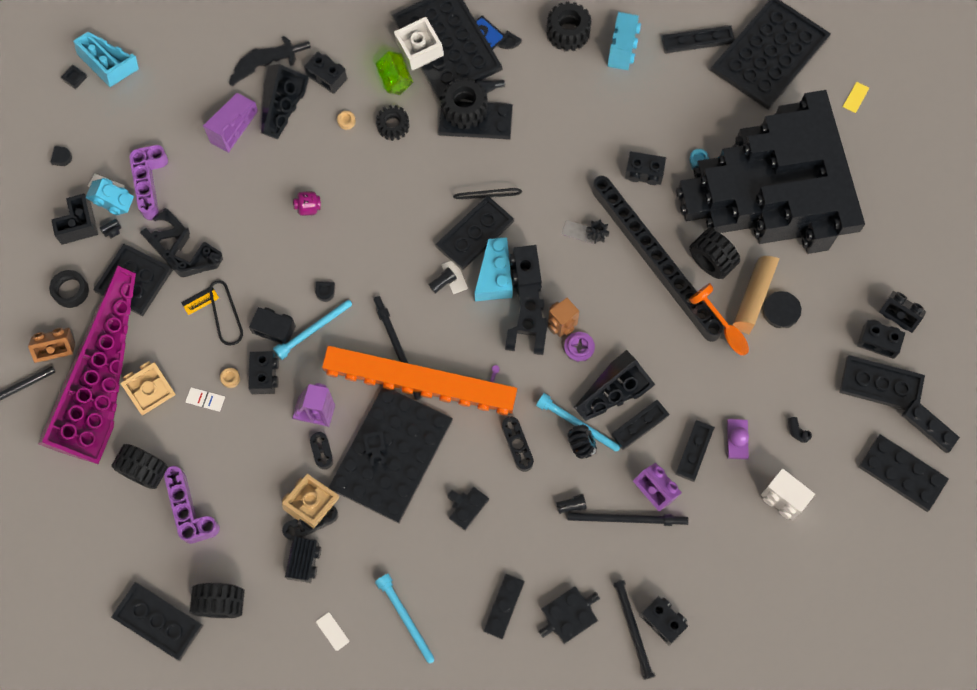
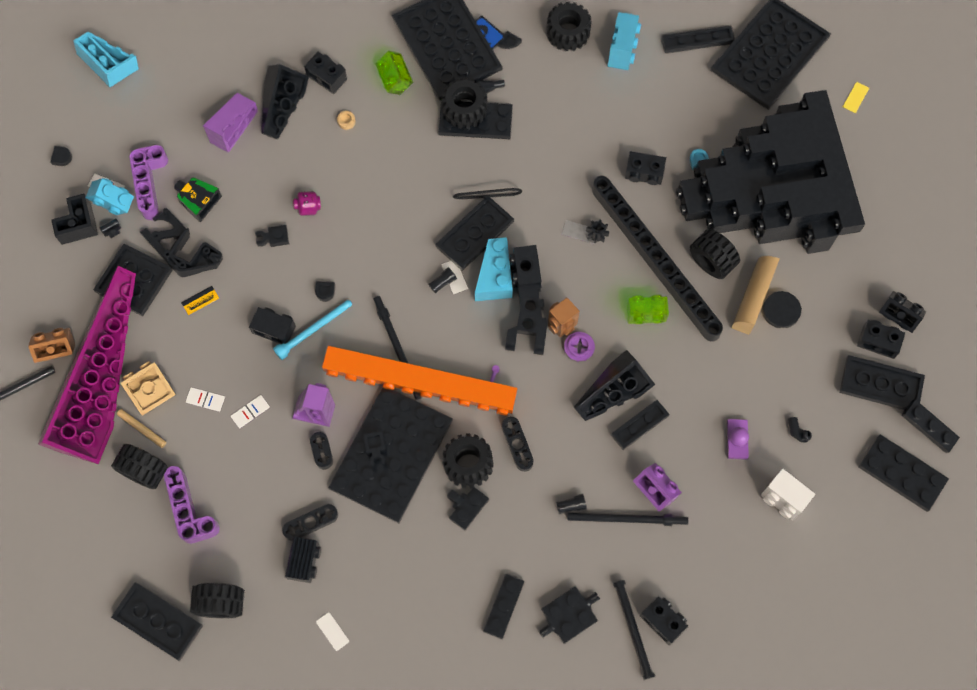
(62, 277): black tyre -> none
(74, 77): black tile -> none
(141, 428): none -> tan bar
(197, 197): none -> torso
(215, 313): black piece -> none
(230, 377): tan tile -> none
(250, 411): none -> white sticker
(263, 372): black brick -> none
(264, 57): black sword -> none
(276, 236): none -> black plate
(309, 501): tan plate -> none
(385, 584): medium azure piece -> none
(388, 114): black tyre -> none
(419, 43): white brick -> none
(466, 446): none -> black tyre
(546, 403): medium azure piece -> none
(582, 441): black gear -> none
(647, 309): none -> clear neon green brick
(695, 451): black plate -> none
(732, 334): orange piece -> none

